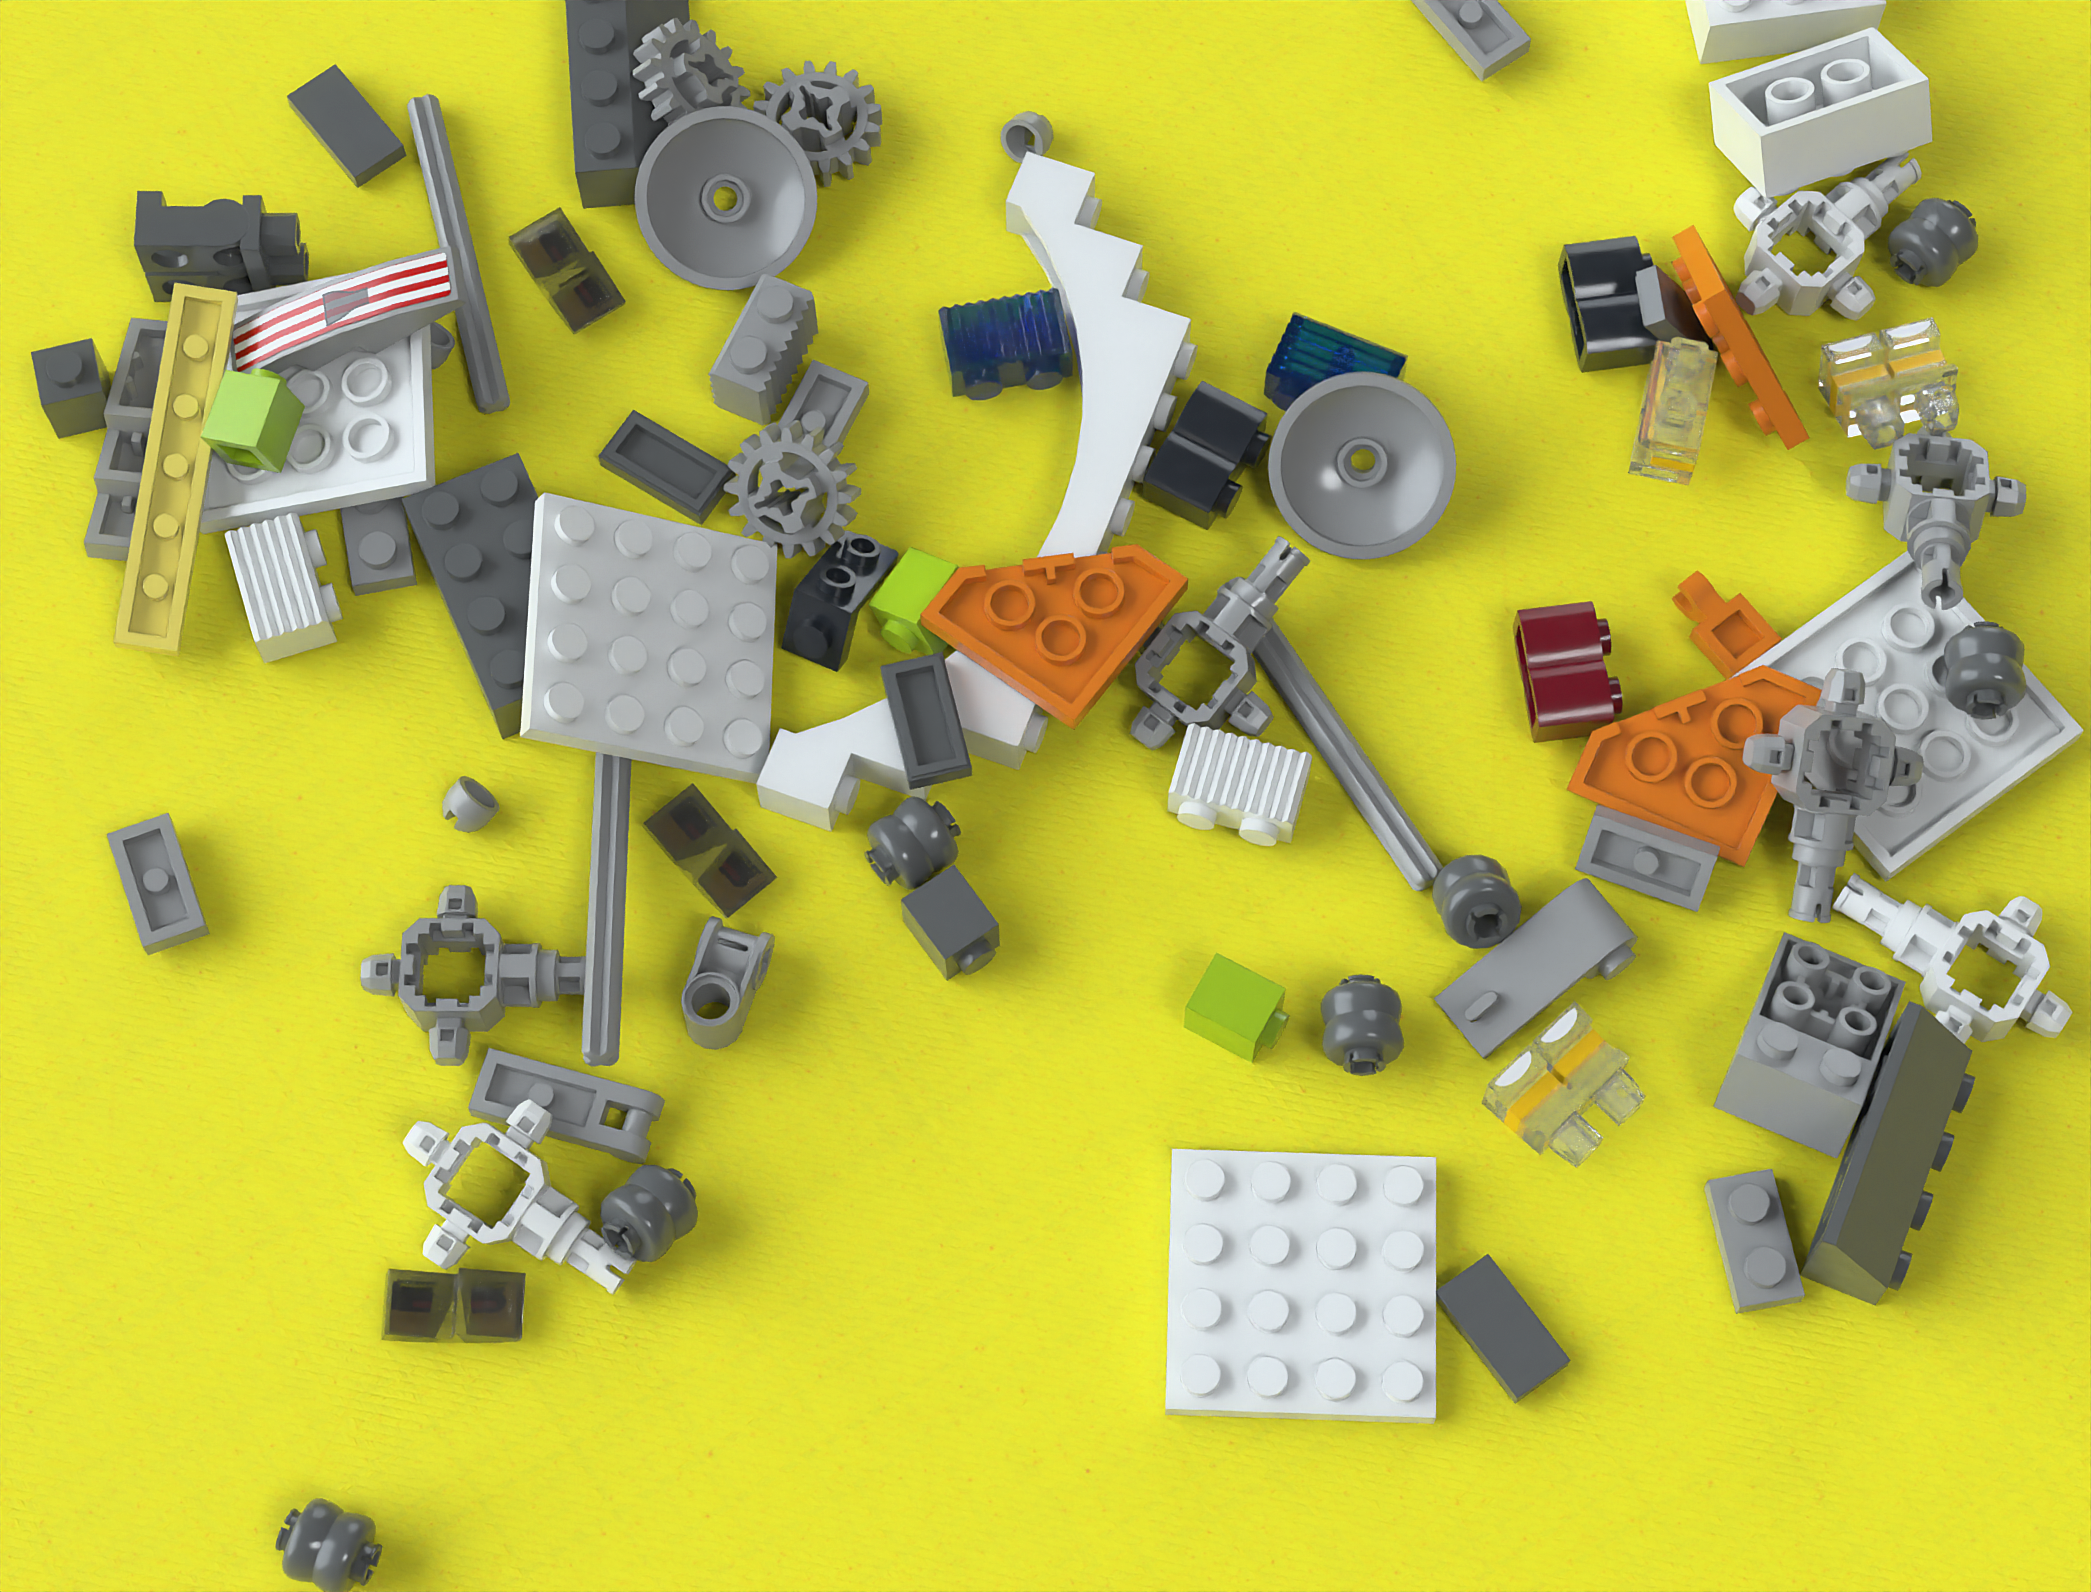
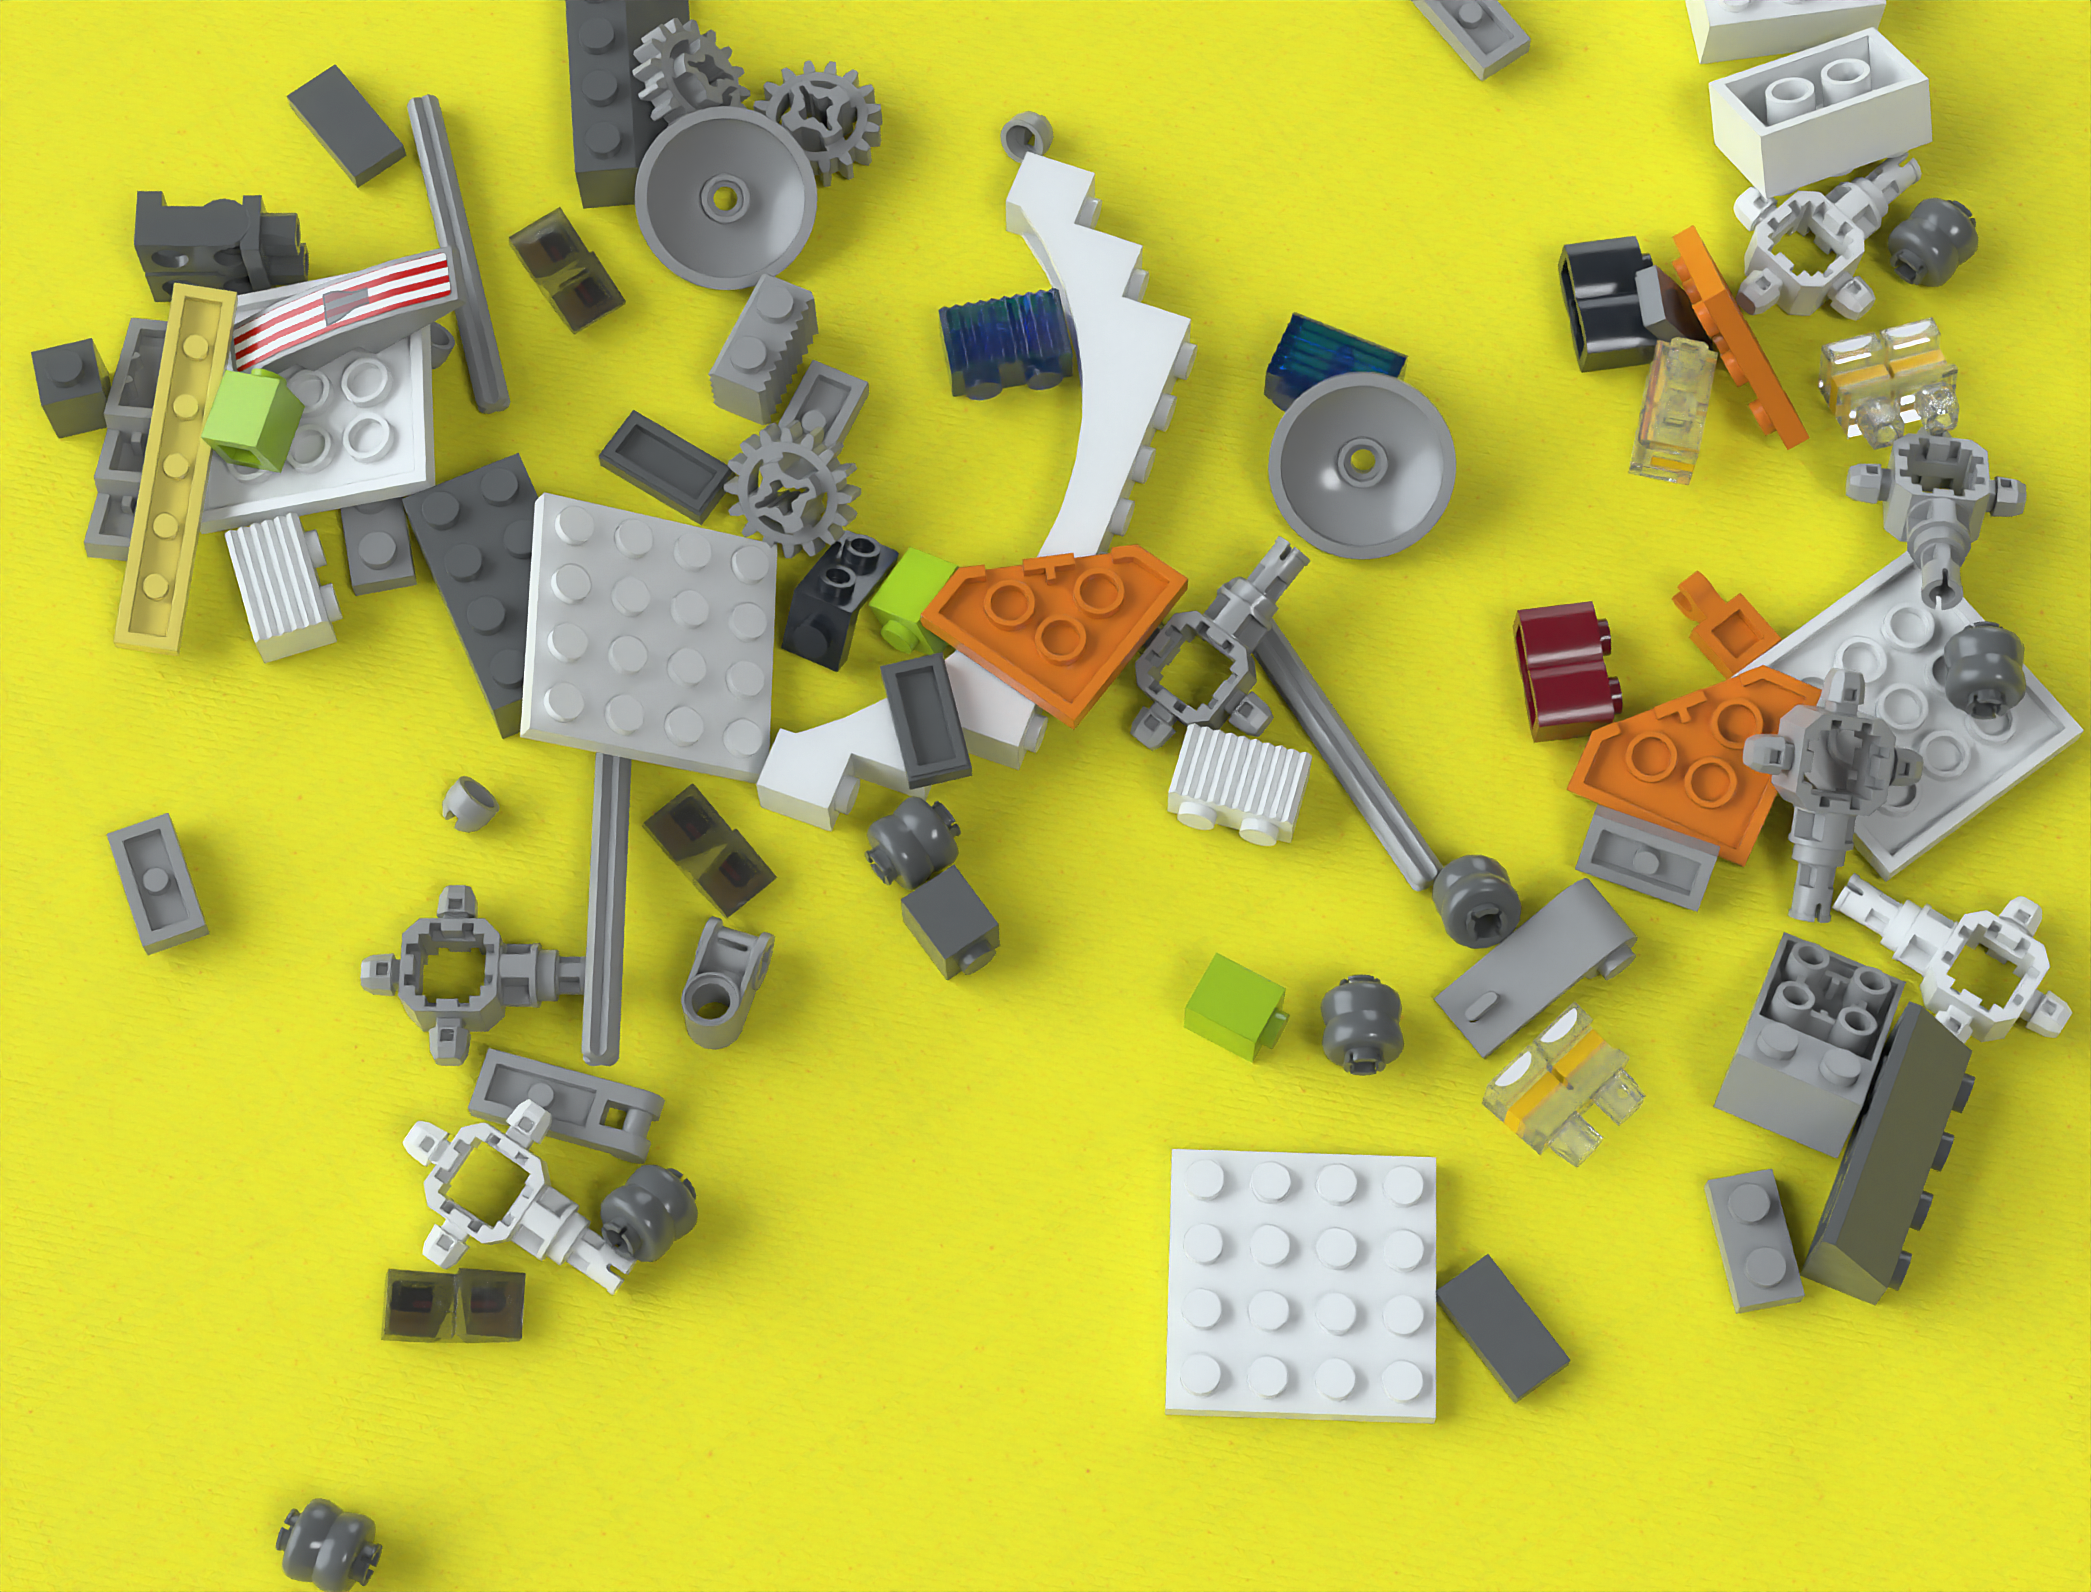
(1206, 456): black brick -> none

